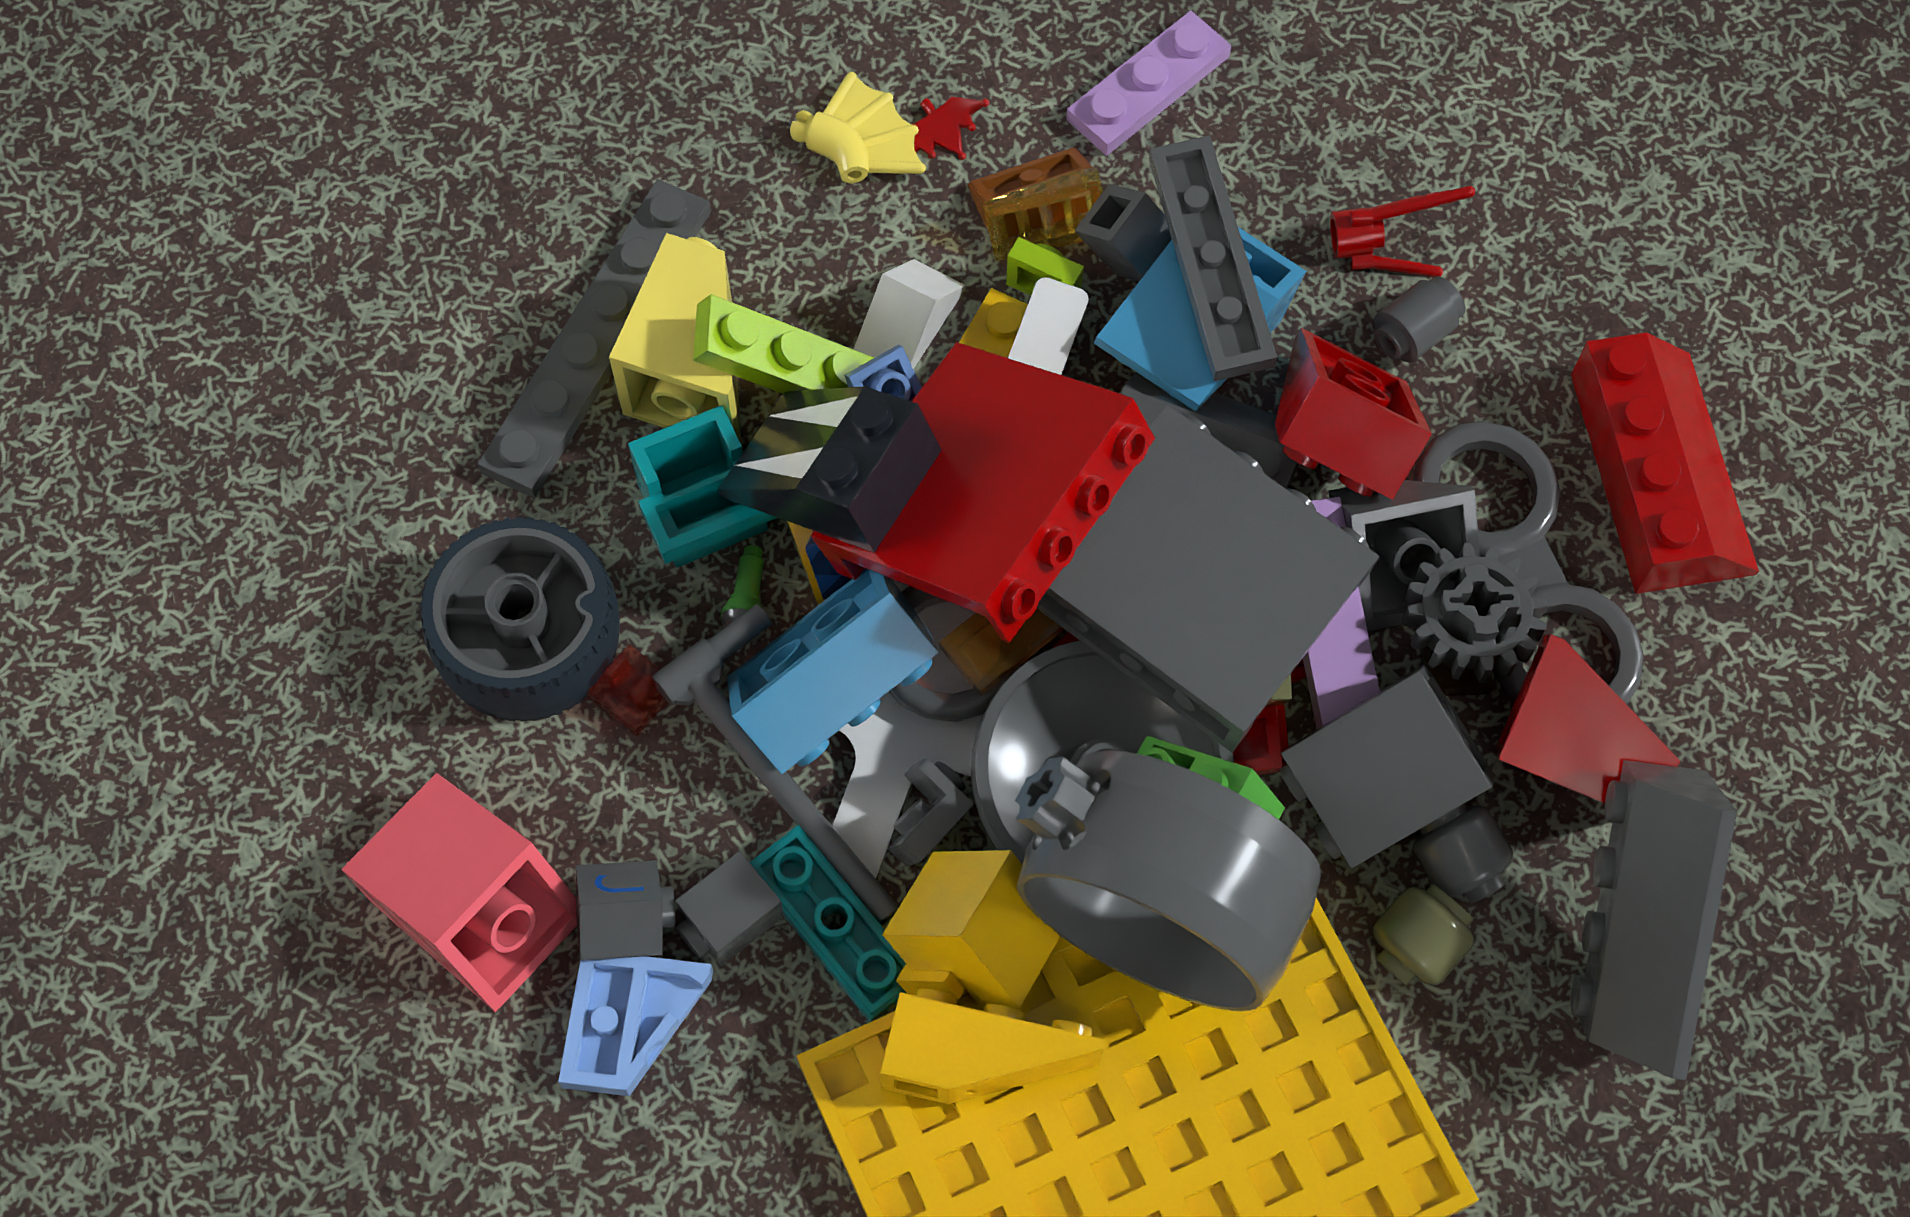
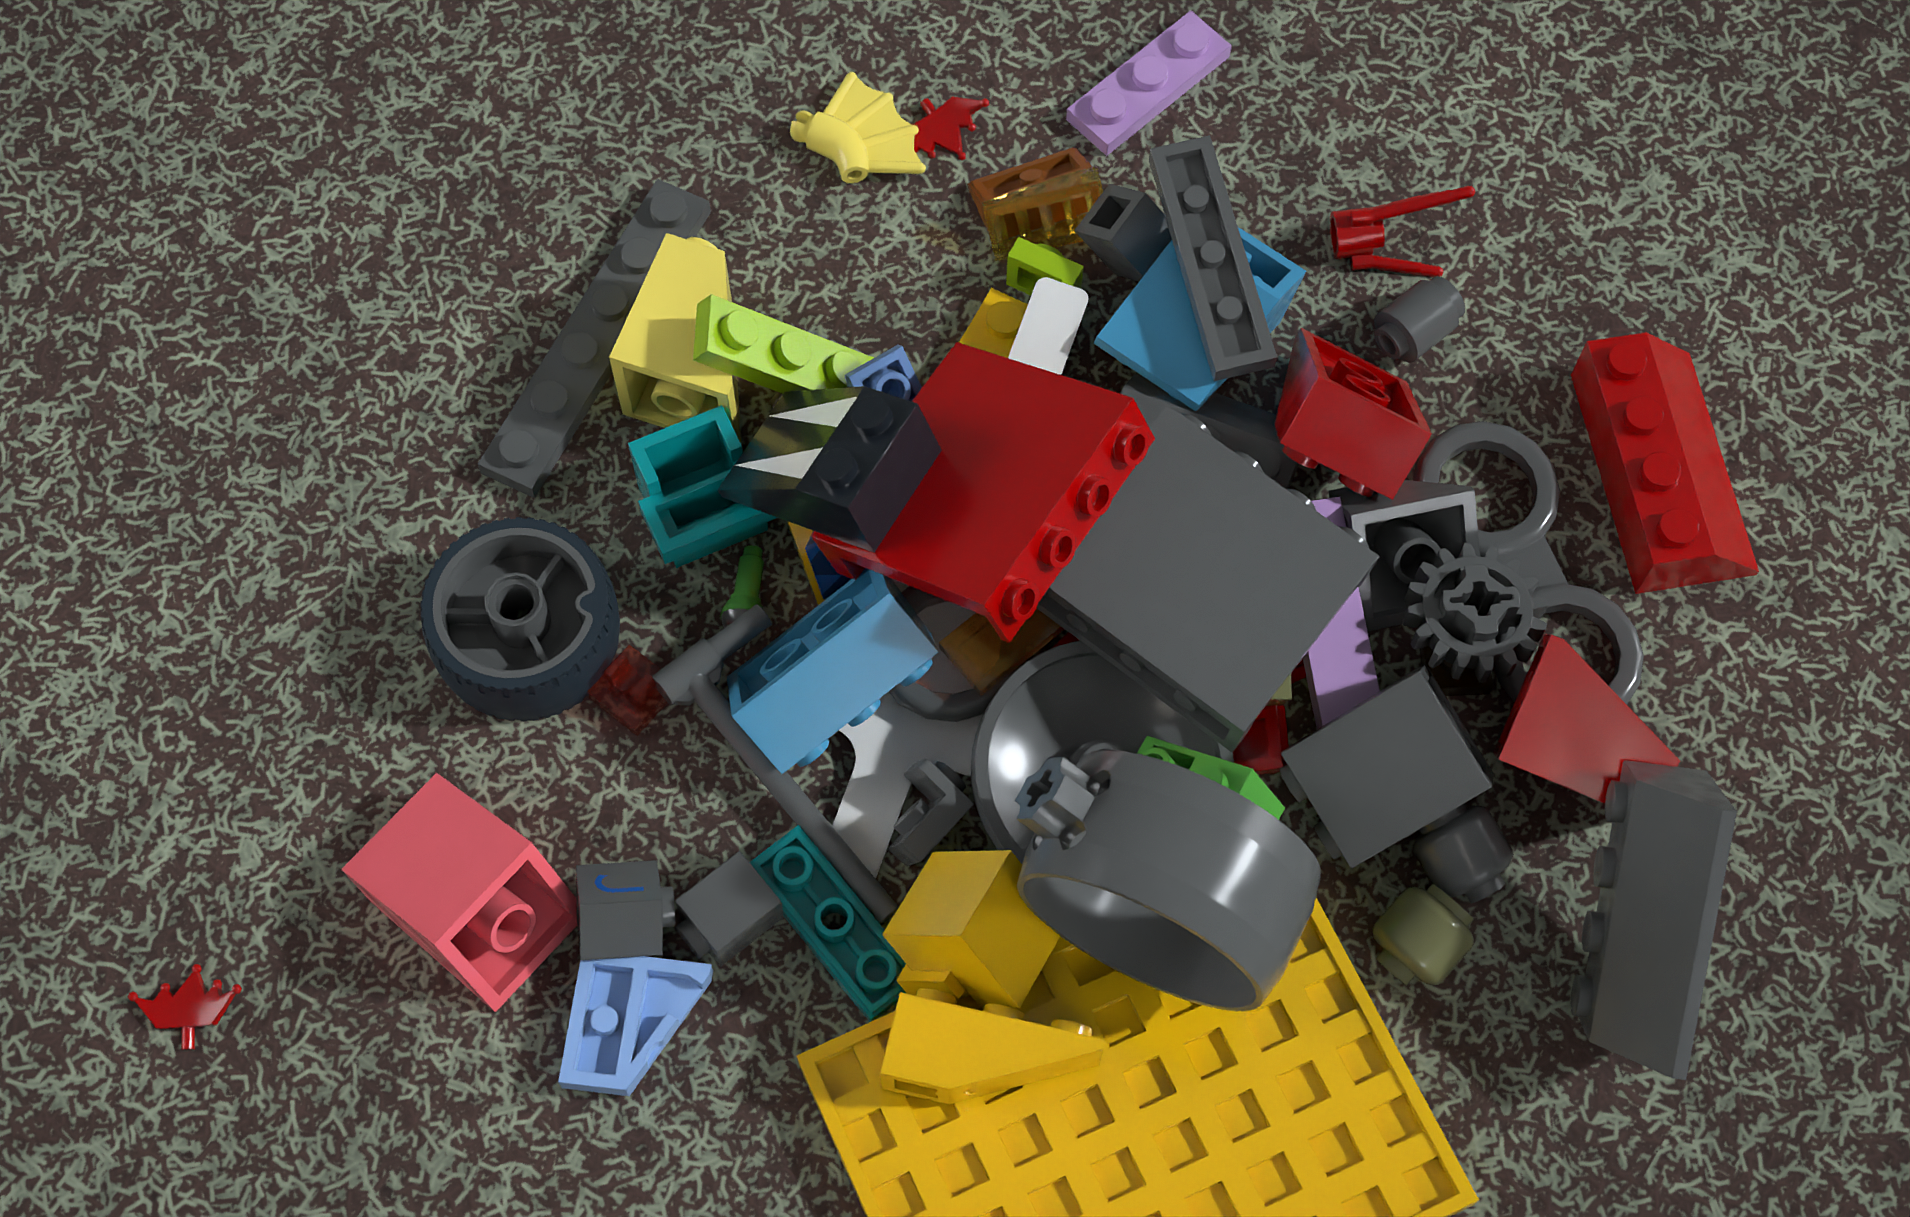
(188, 1007): none -> red piece
(908, 310): white slope -> none

